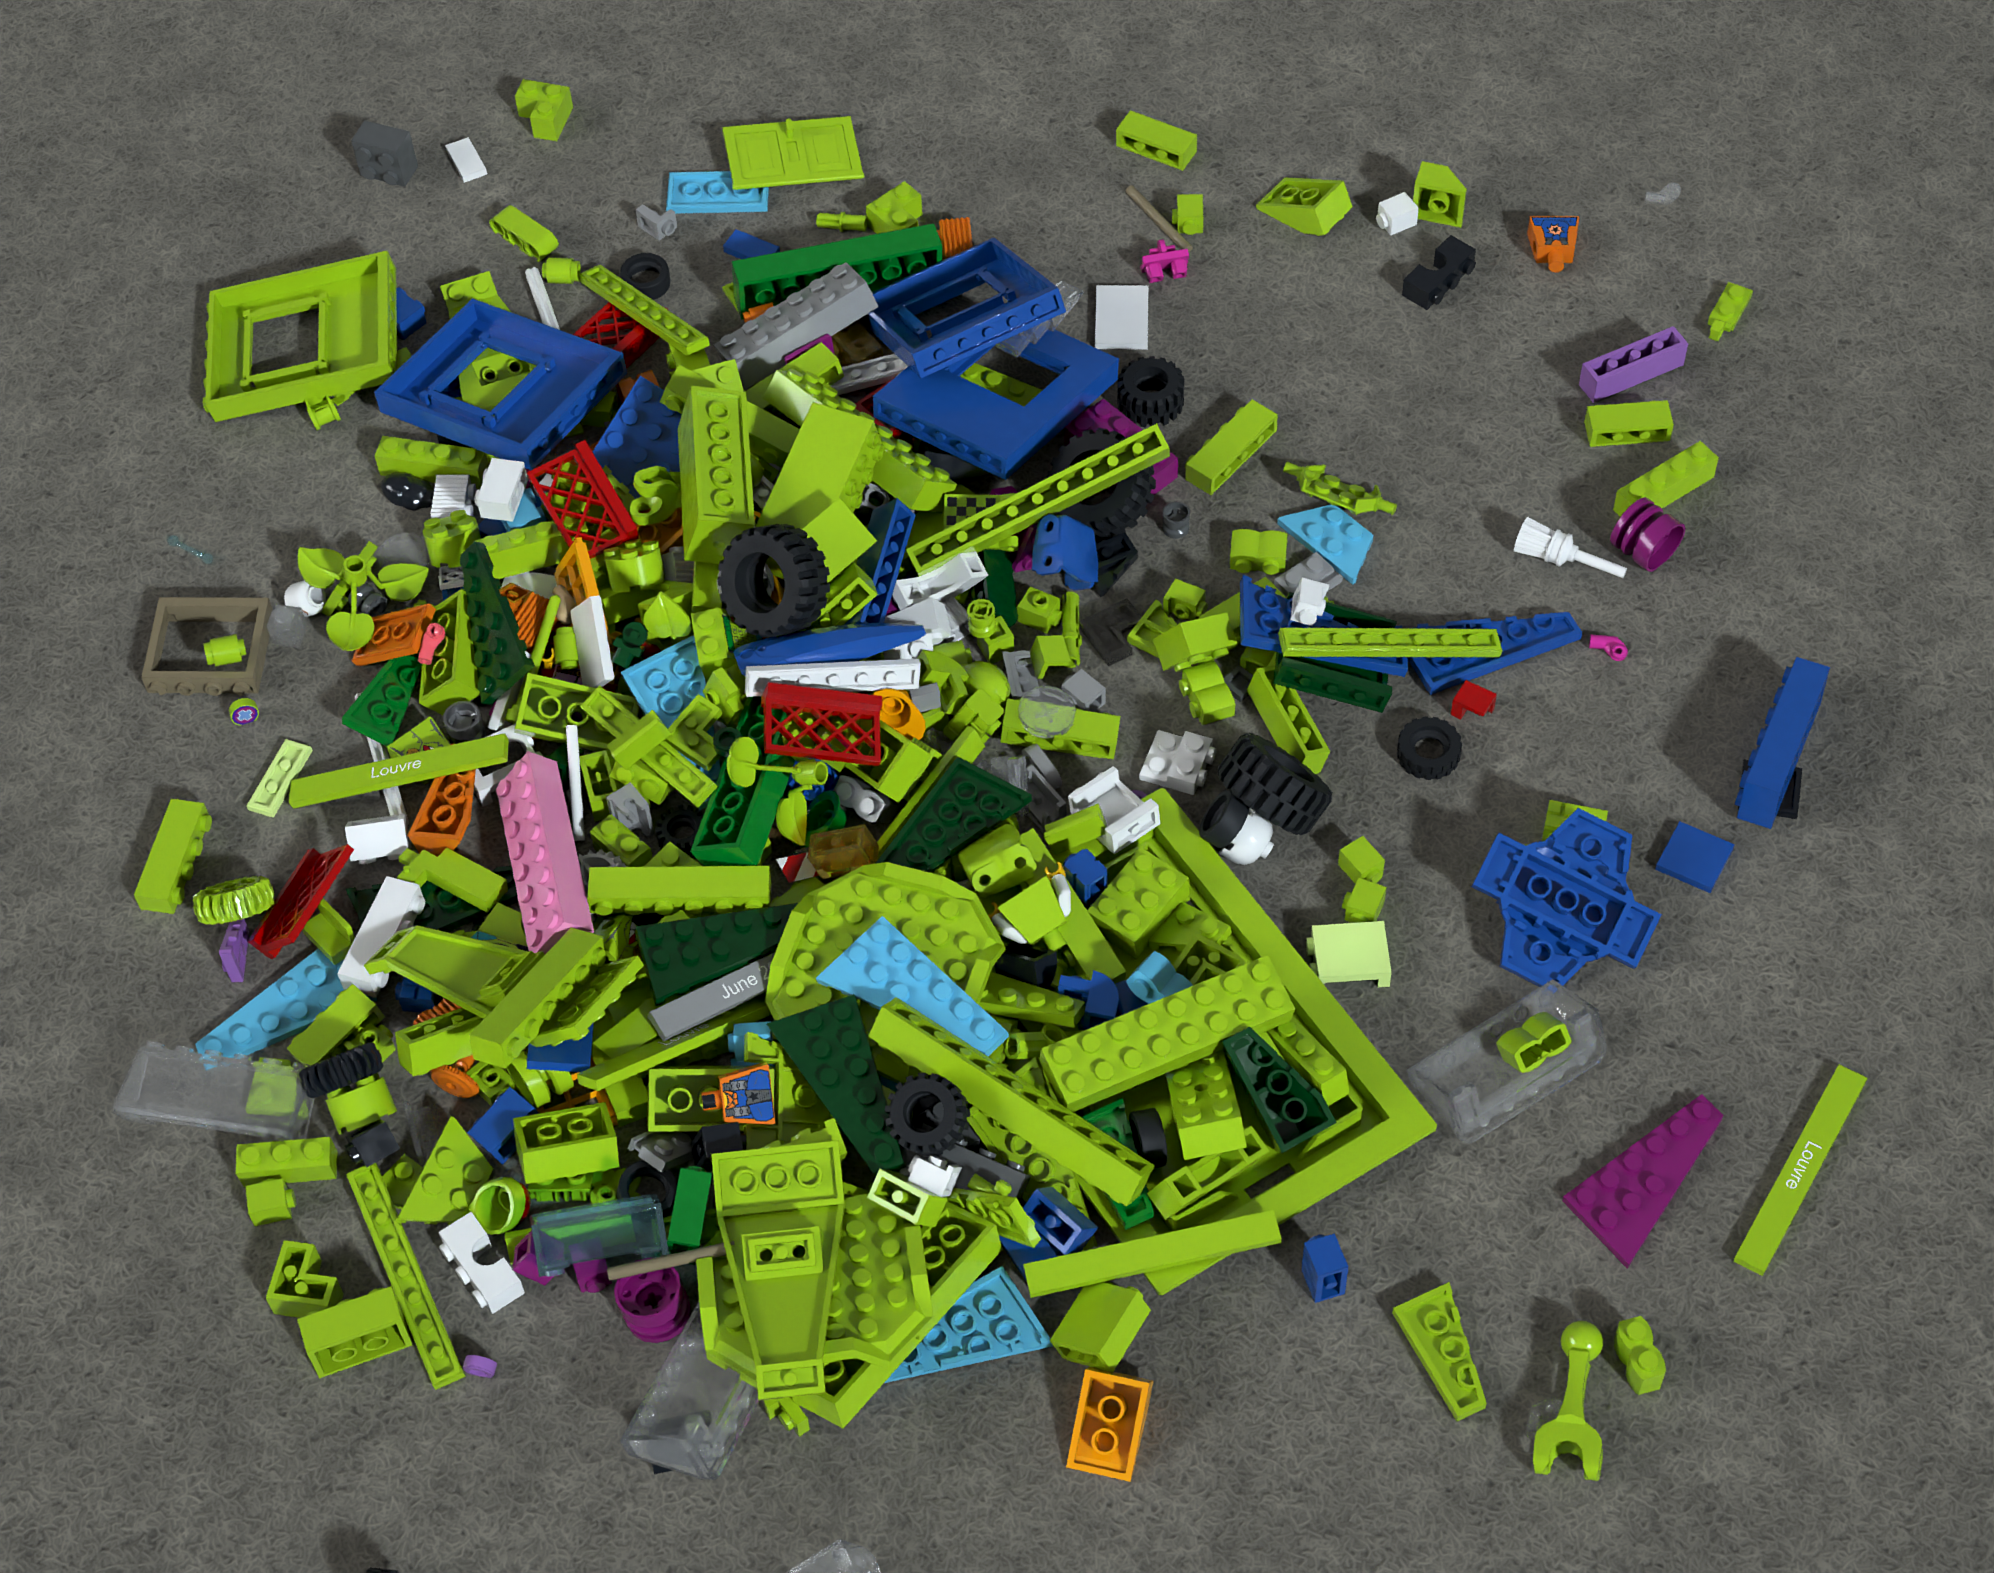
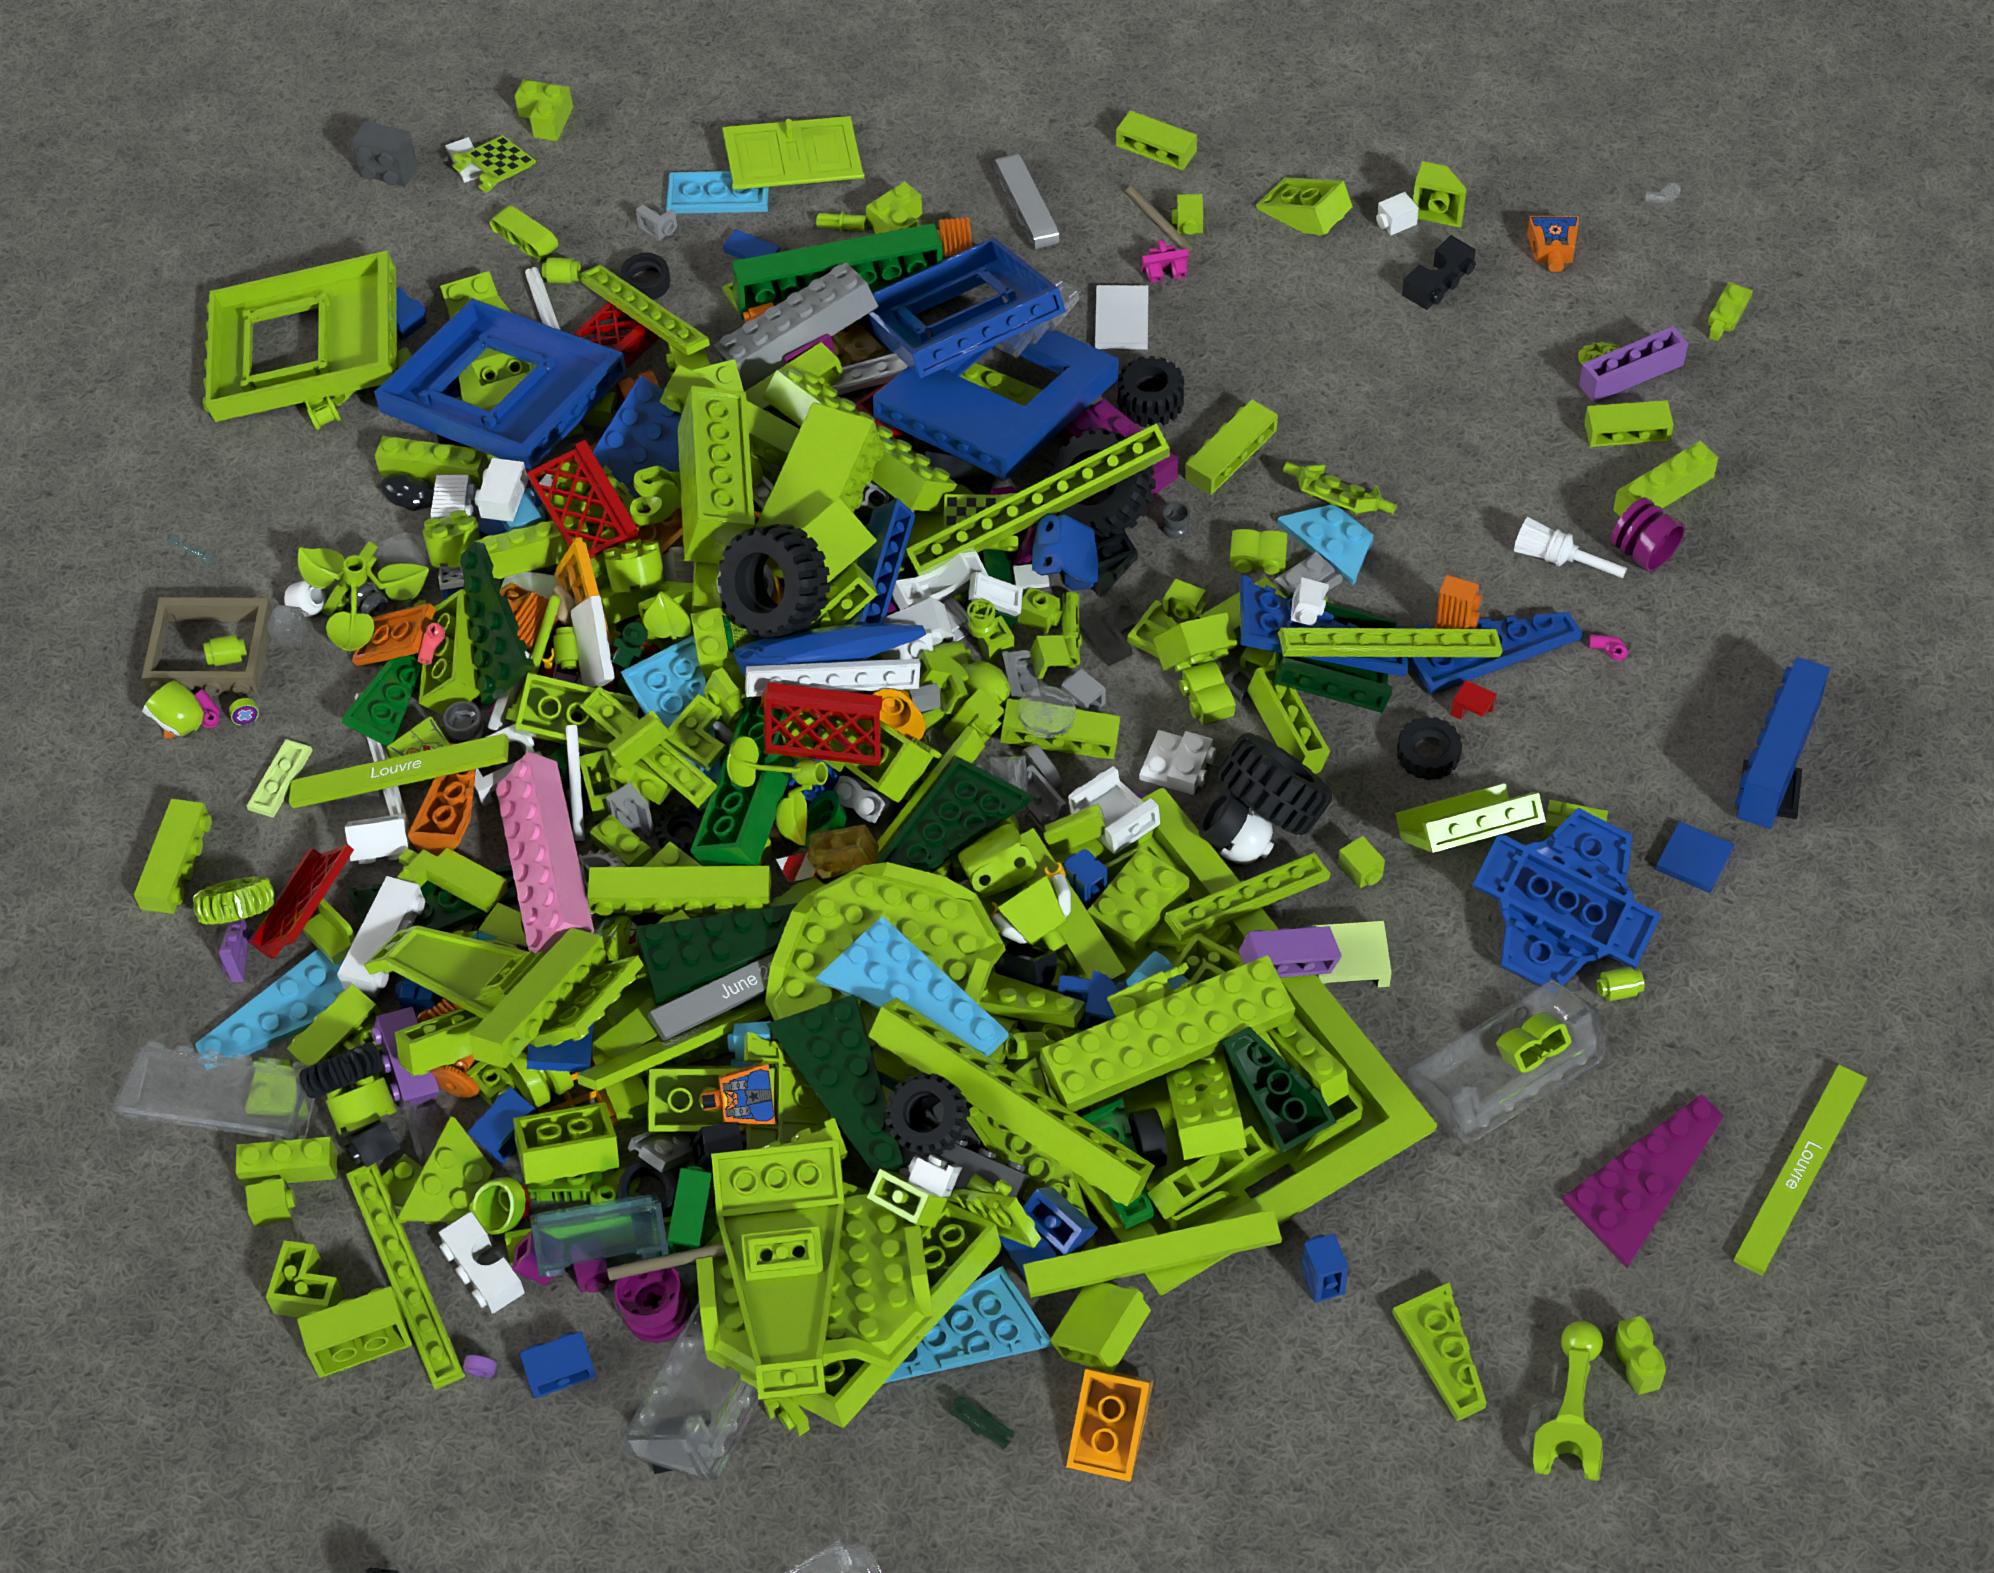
(175, 709): none -> lime piece
(210, 710): none -> dark pink arm
(403, 1086): none -> medium lavender brick
(497, 159): none -> lime flag
(557, 1364): none -> blue brick
(724, 739): dark green tile -> none
(982, 1422): none -> clear green pin
(1003, 595): none -> white tile
(1026, 578): none -> white panel
(1027, 201): none -> light grey beam
(1147, 990): none -> lime hinge
(1247, 896): none -> lime tile
(1294, 950): none -> medium lavender brick
(1364, 902): lime brick -> none
(1458, 604): none -> orange brick
(1468, 818): none -> lime panel
(1596, 350): none -> lime gear
(1620, 983): none -> lime brick

